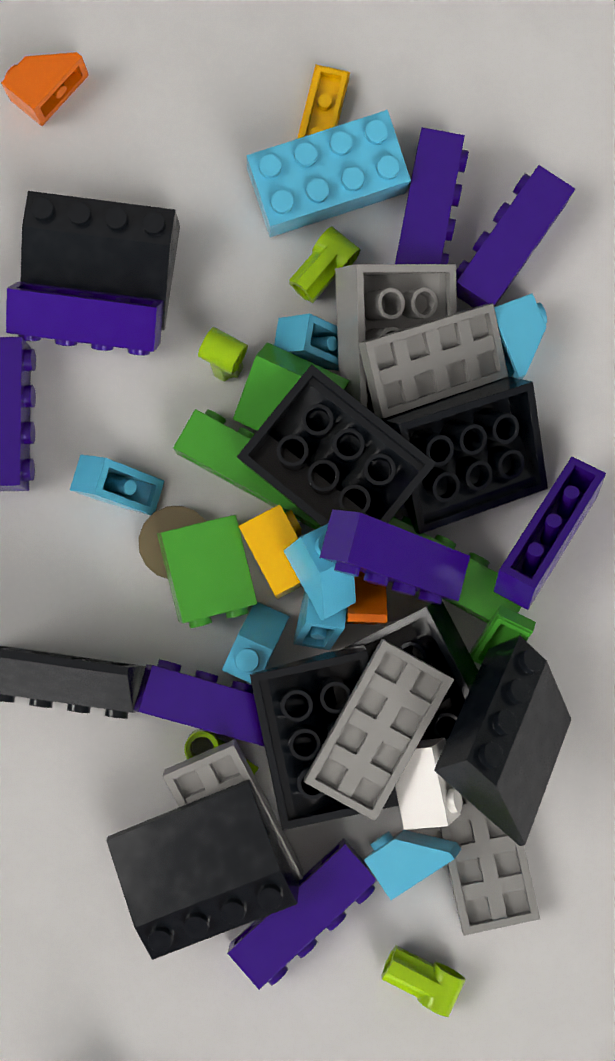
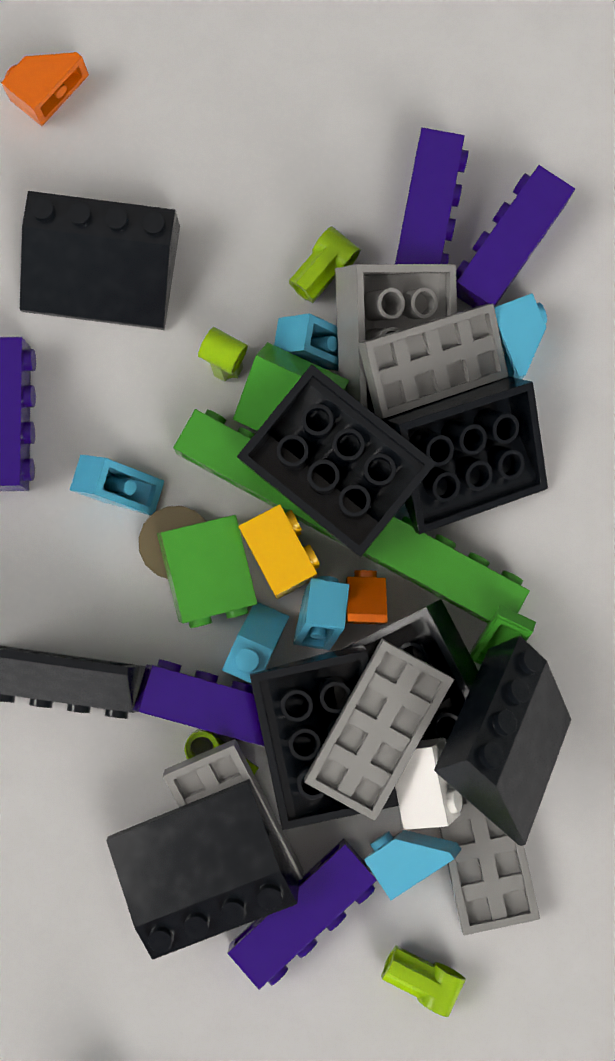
(84, 317): dark purple brick -> none
(324, 100): yellow tile -> none
(326, 588): medium azure slope -> none
(328, 173): medium azure brick -> none
(393, 556): dark purple brick -> none
(549, 533): dark purple brick -> none

